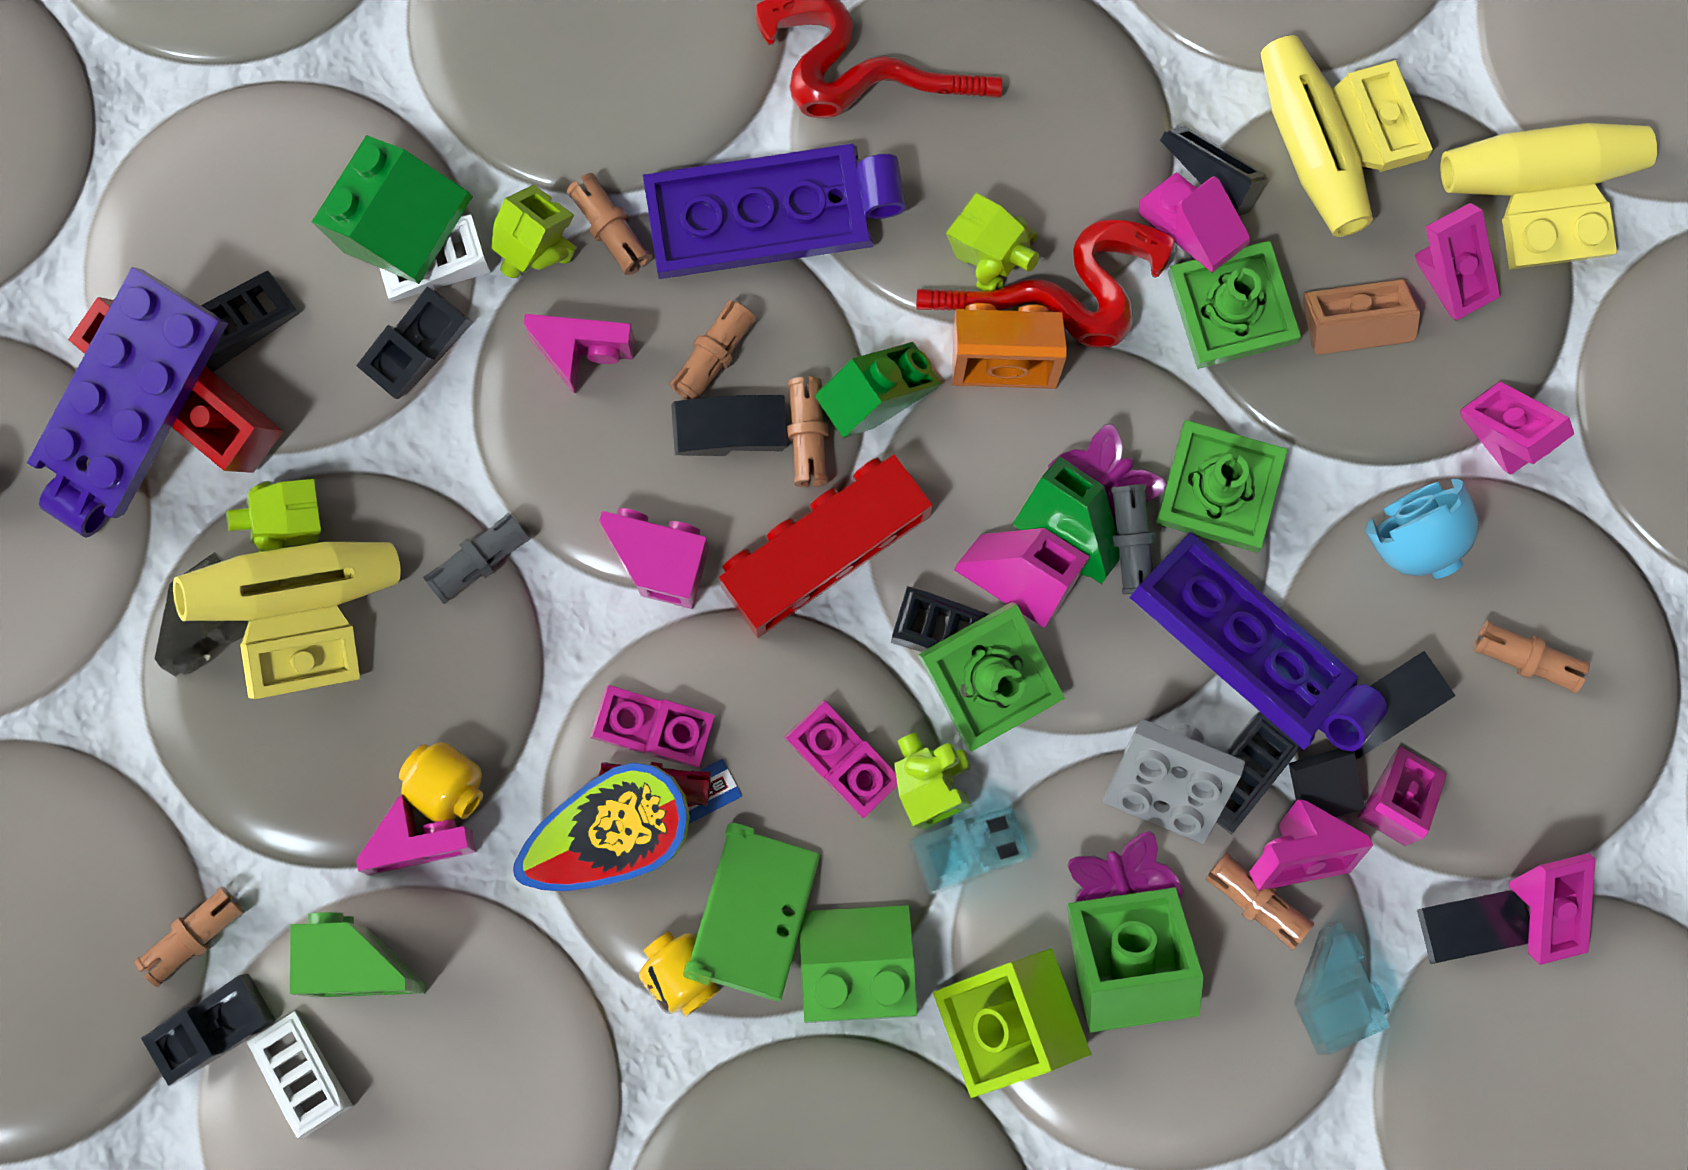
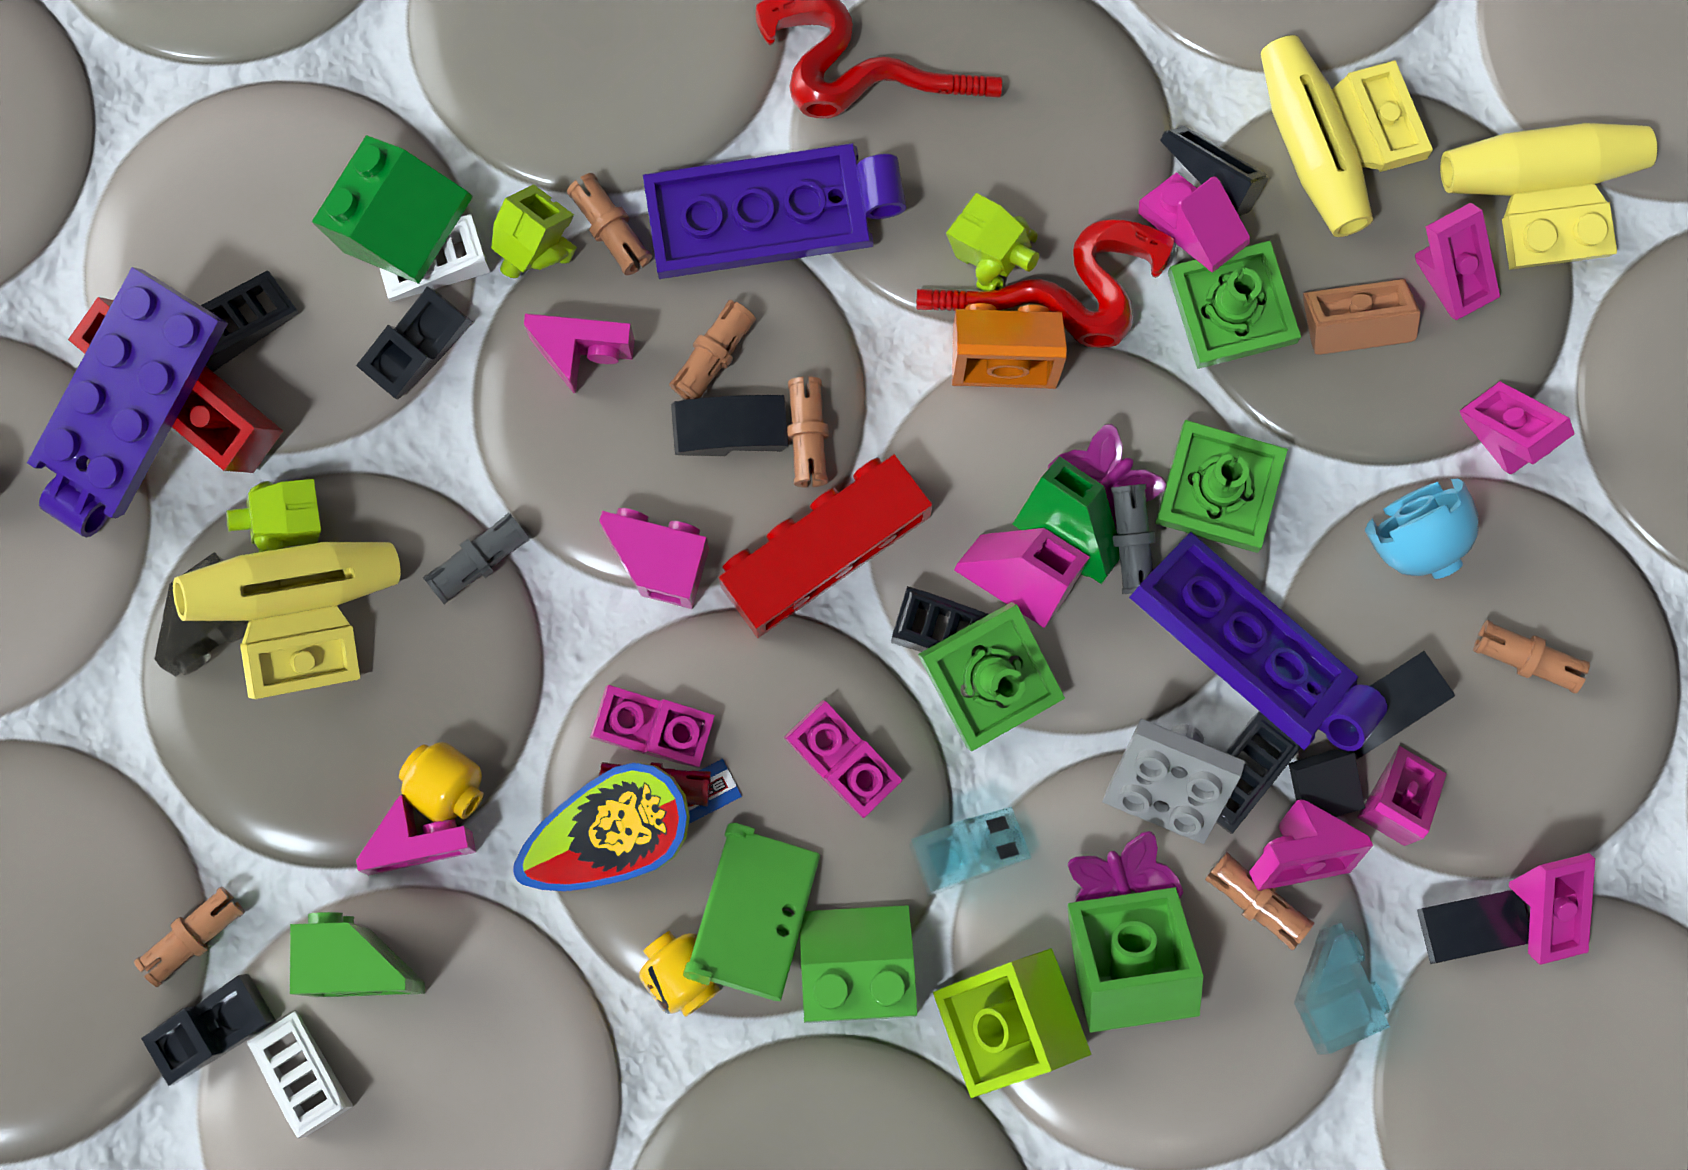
(877, 388): green slope -> none
(927, 781): lime piece -> none

